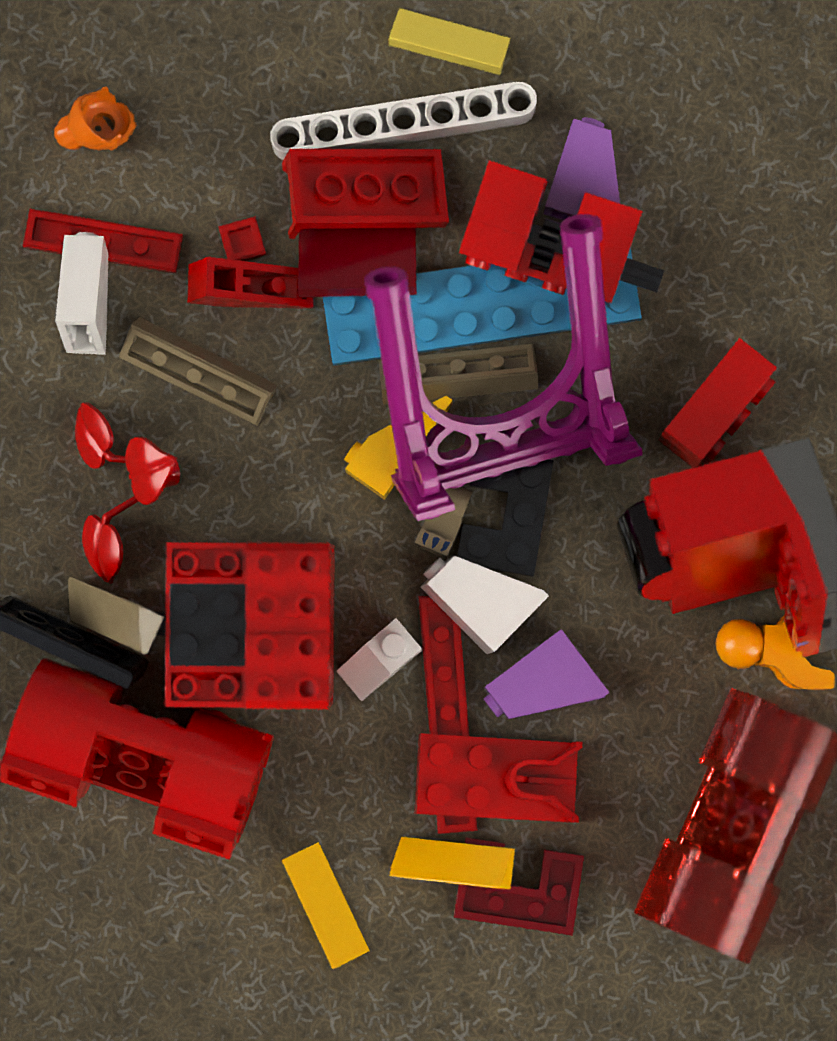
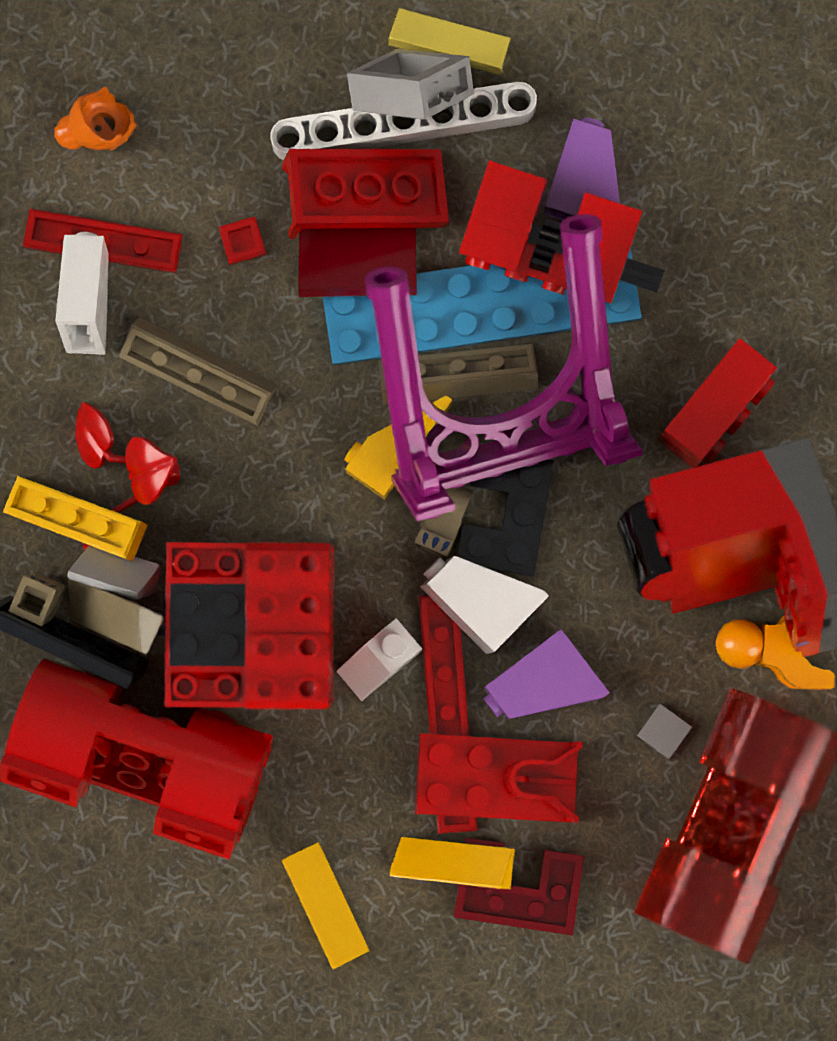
(37, 598): none -> dark tan leg
(75, 518): none -> yellow tile
(116, 574): none -> light grey slope
(244, 284): red slope -> none
(409, 83): none -> light grey window
(664, 731): none -> light grey tile

